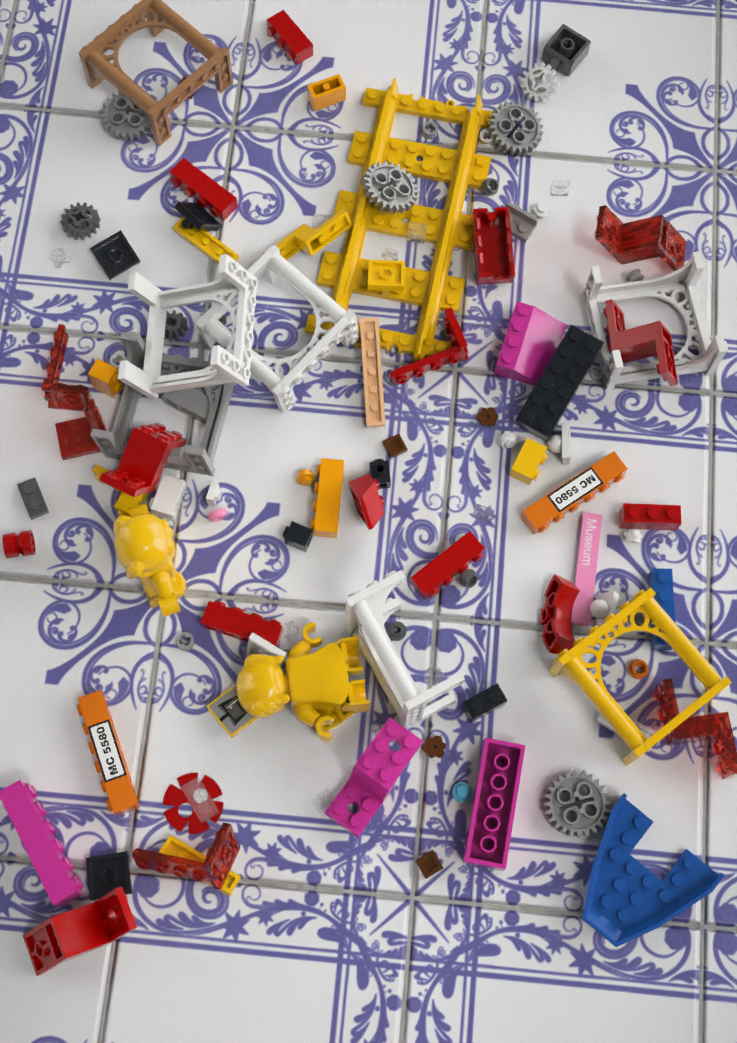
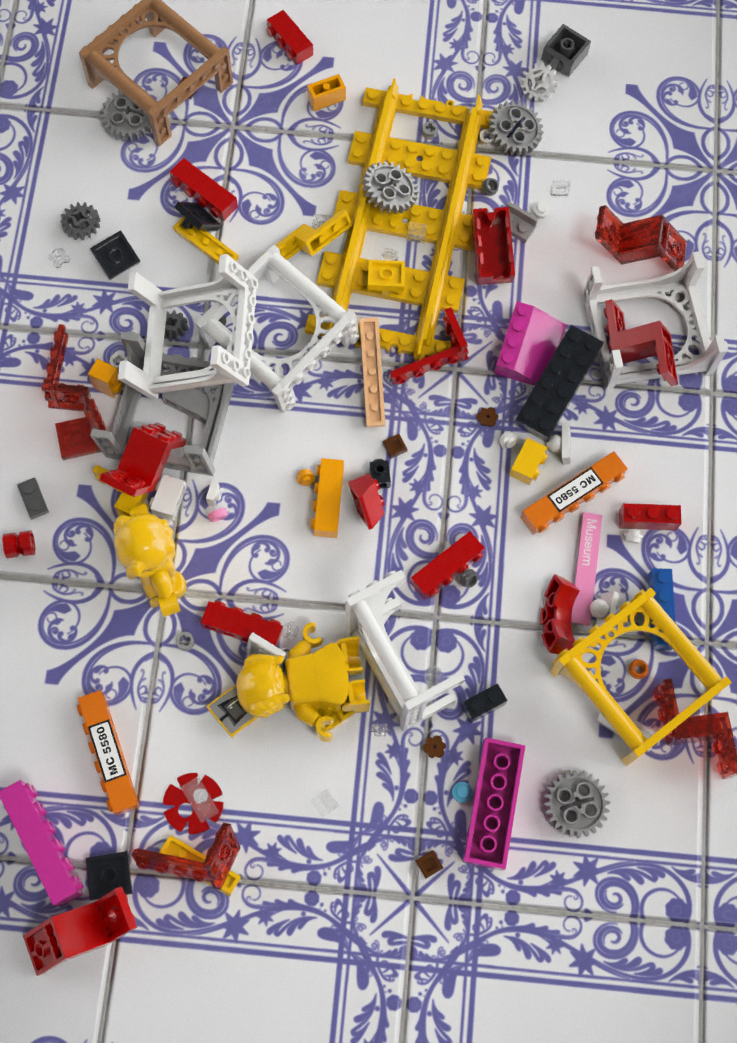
(298, 536): black brick -> none
(373, 777): dark pink bracket -> none
(396, 637): dark grey plate -> none
(483, 513): clear tile -> none
(628, 898): blue piece -> none
(635, 276): light grey bush -> none

